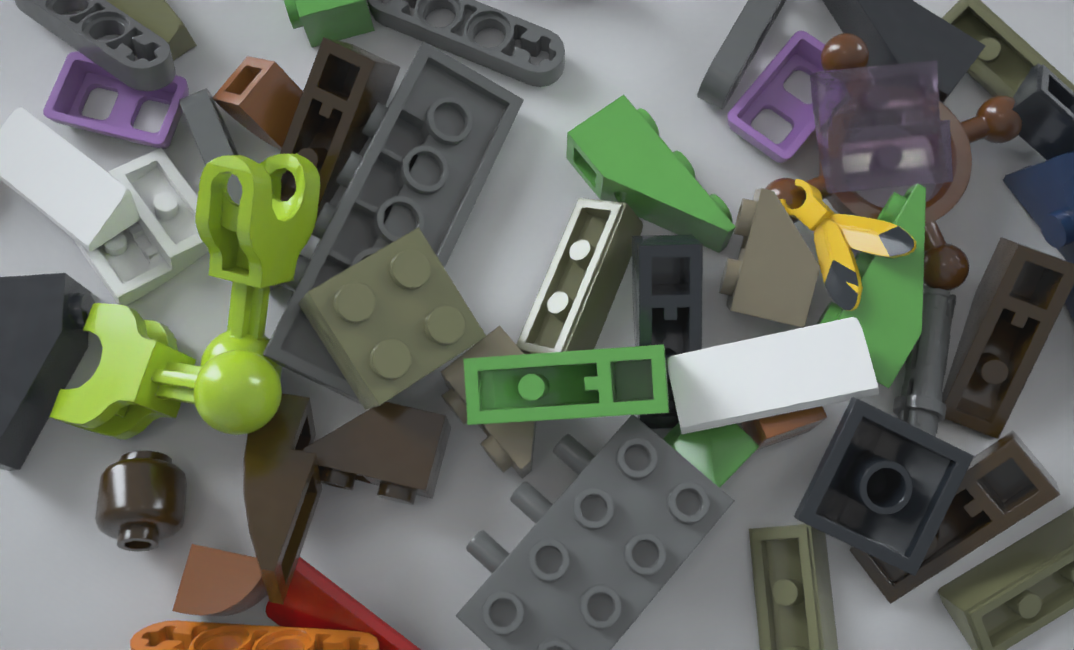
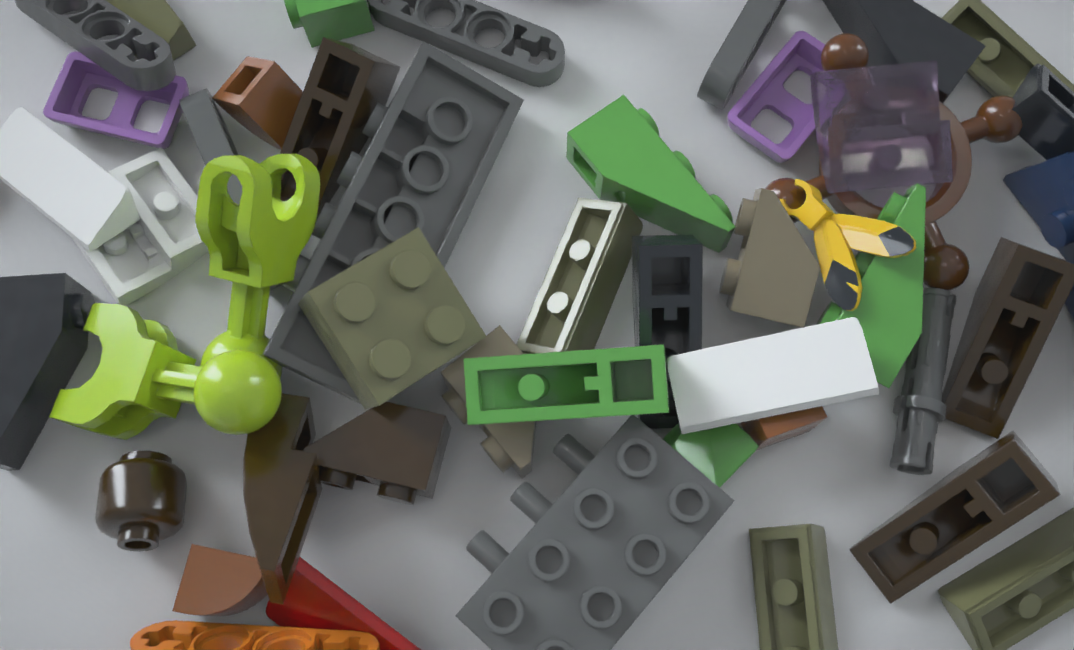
(883, 486): black slope -> none

